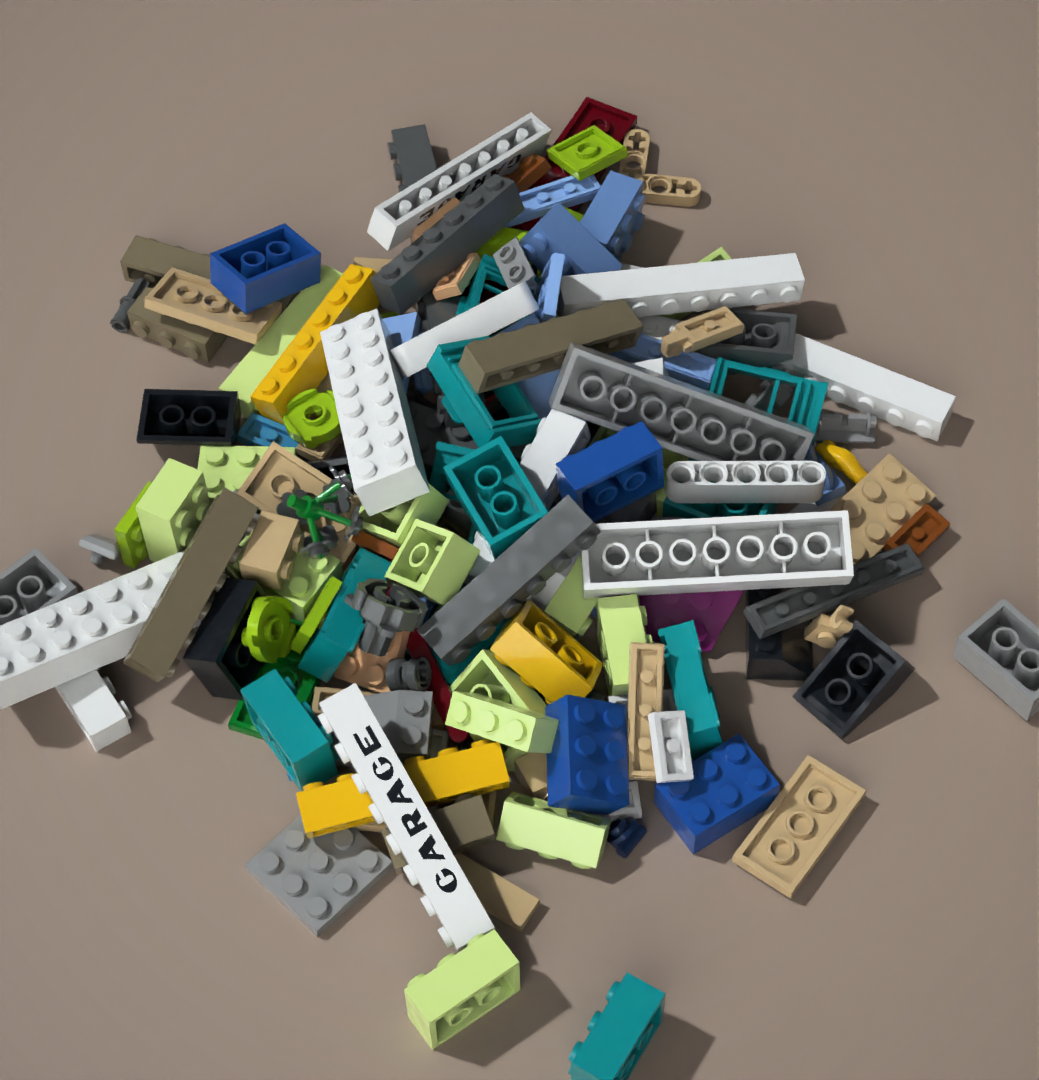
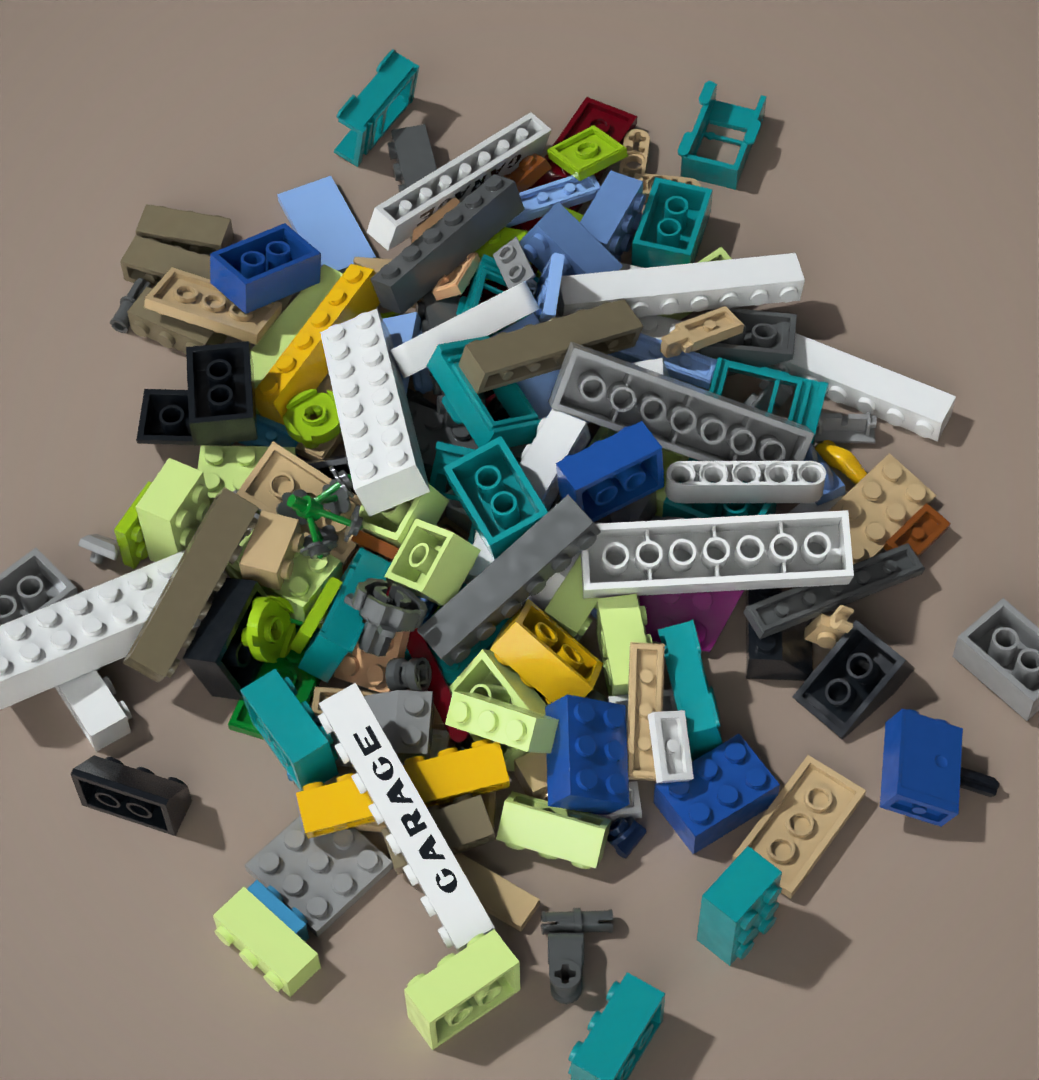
(132, 793): none -> black slope
(185, 229): none -> dark tan brick
(221, 393): none -> black brick
(266, 942): none -> yellowish green brick
(274, 902): none -> dark azure plate
(325, 222): none -> light blue tile
(377, 106): none -> teal piece
(564, 963): none -> dark grey piece
(577, 921): none -> dark grey pin
(671, 224): none -> teal brick
(726, 116): none -> teal piece
(739, 906): none -> teal brick
(925, 769): none -> blue piece

